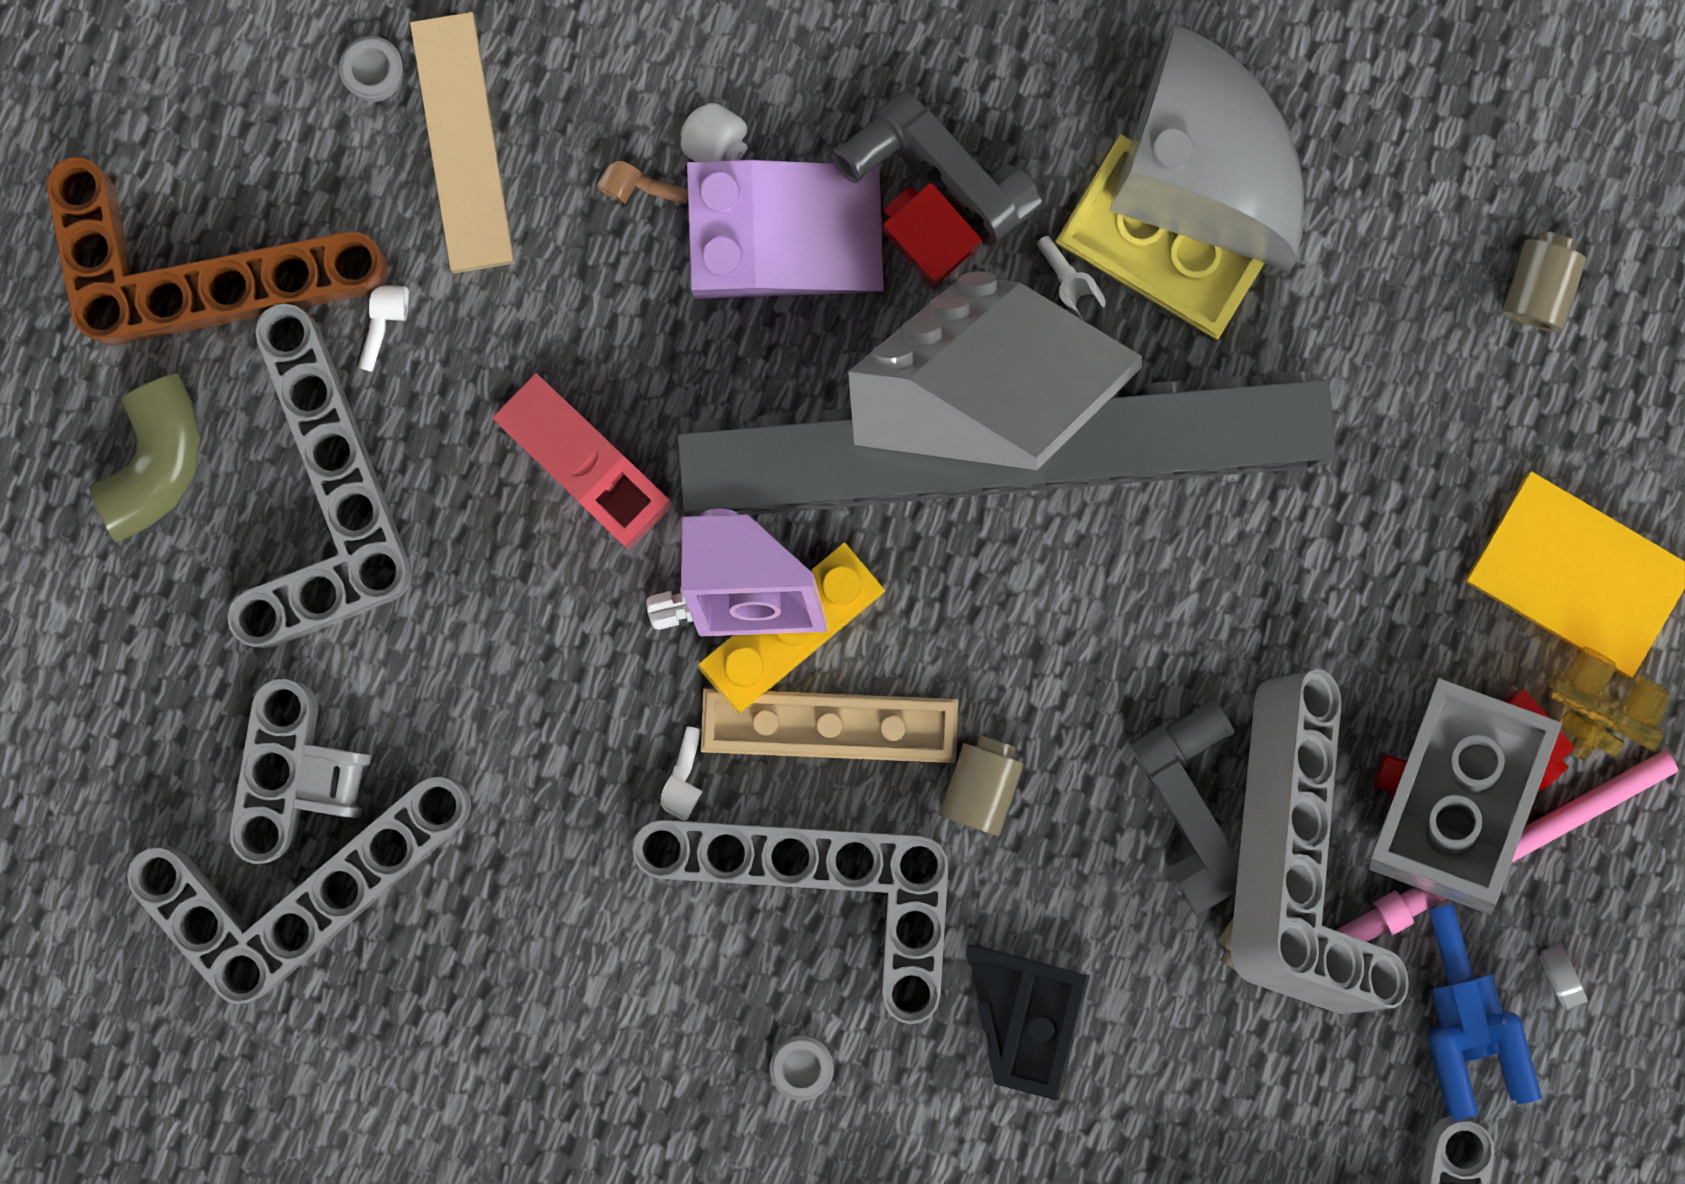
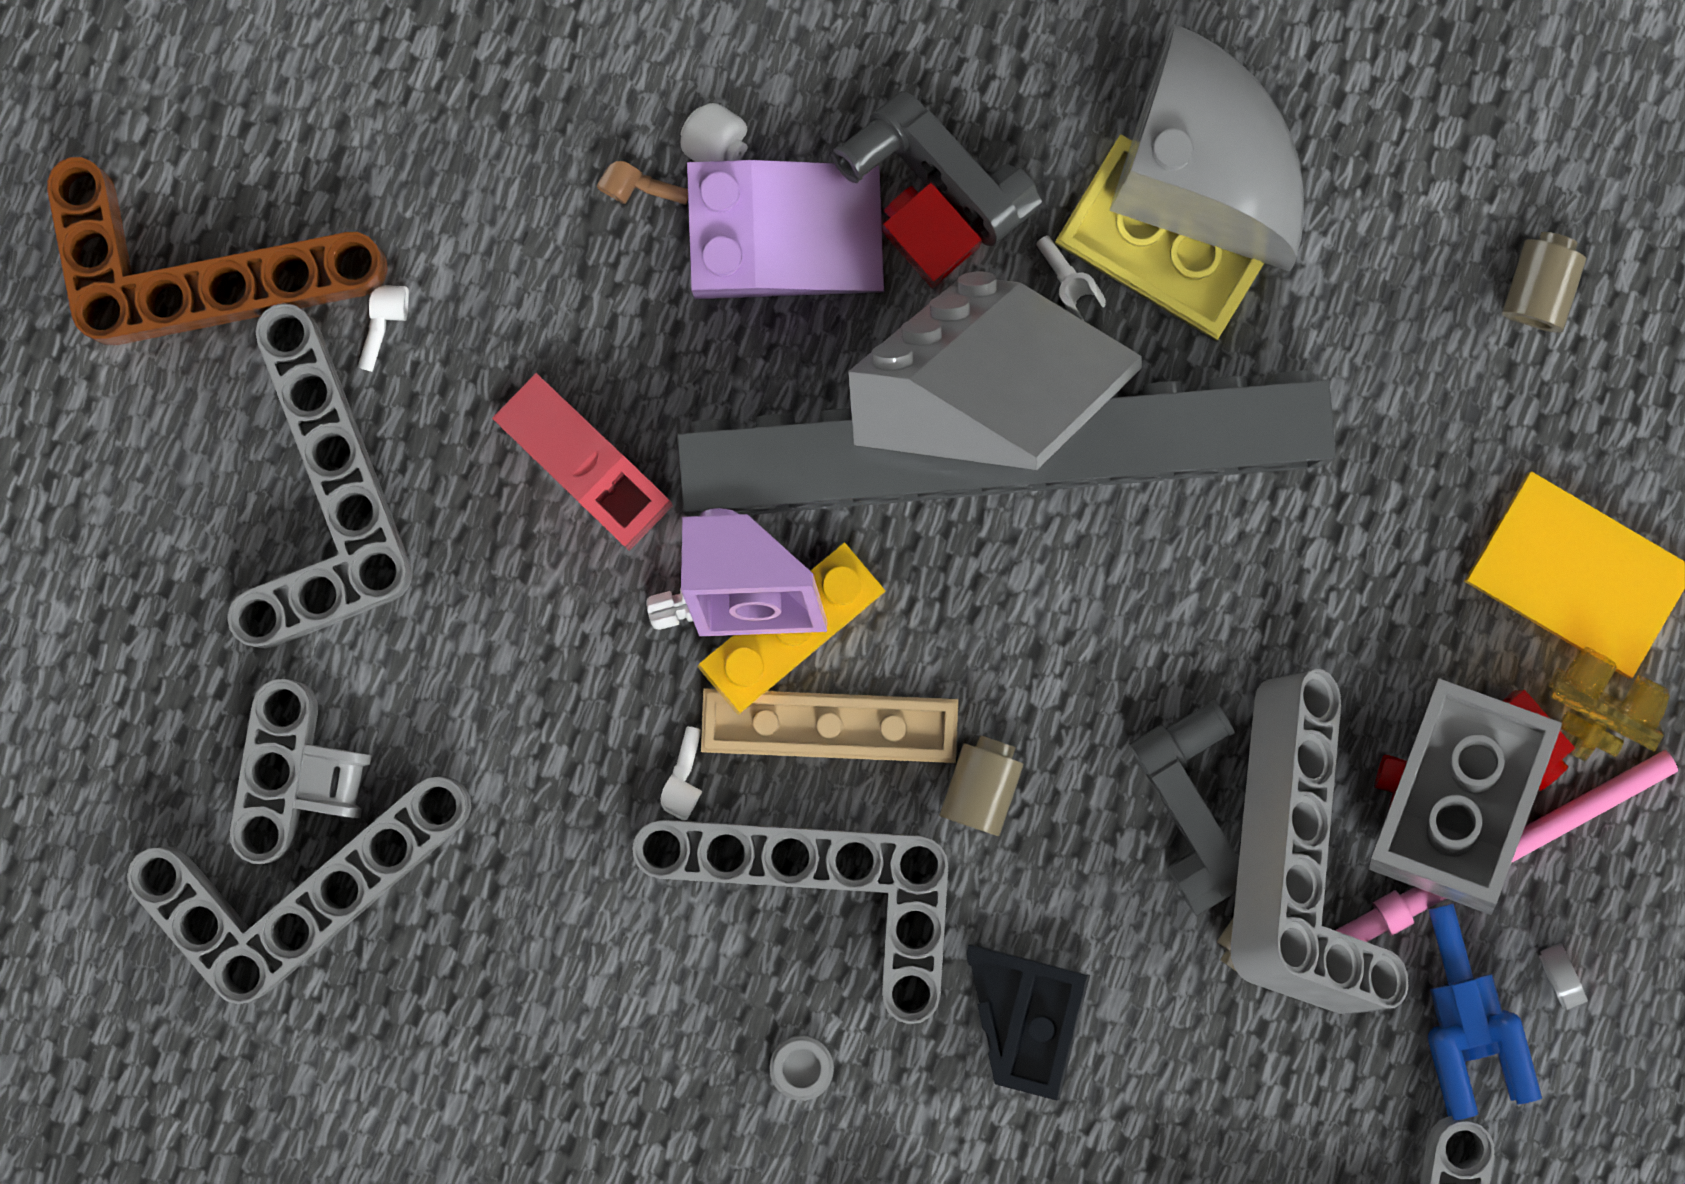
(162, 460): olive cylinder -> none
(371, 68): light grey tile -> none
(462, 142): tan tile -> none

